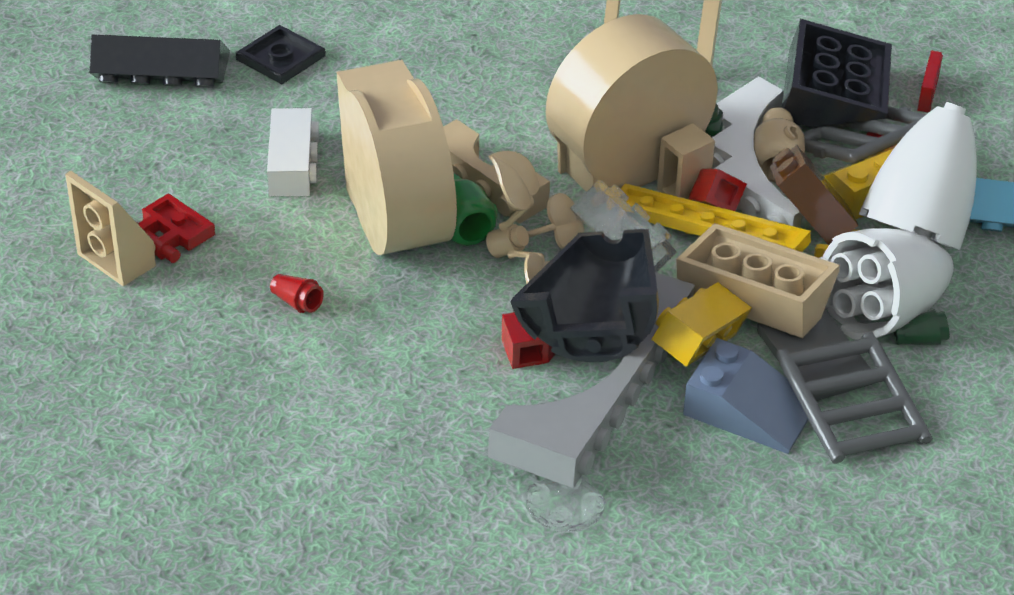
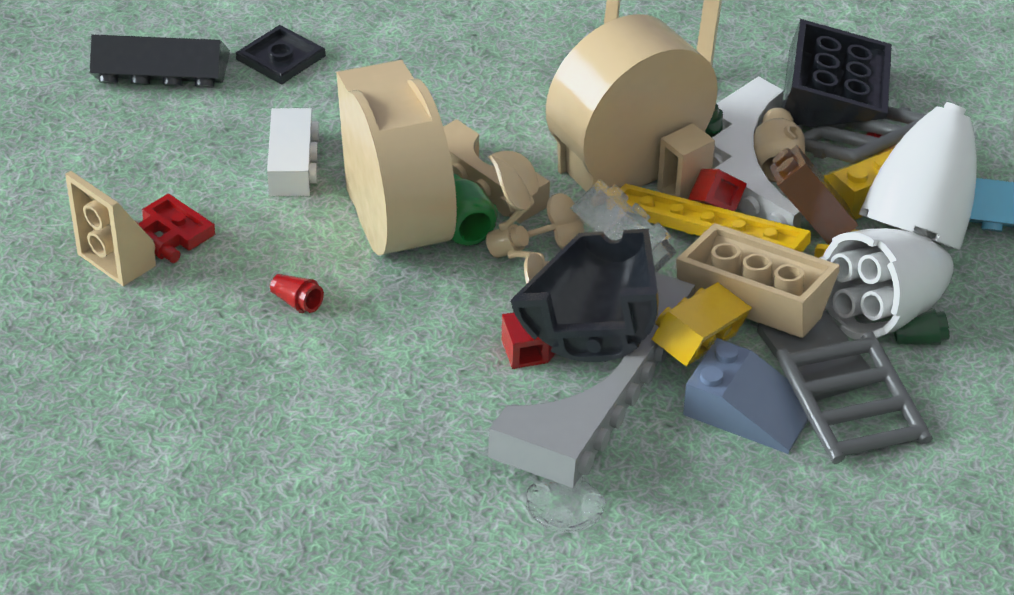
(930, 81): red tile -> none

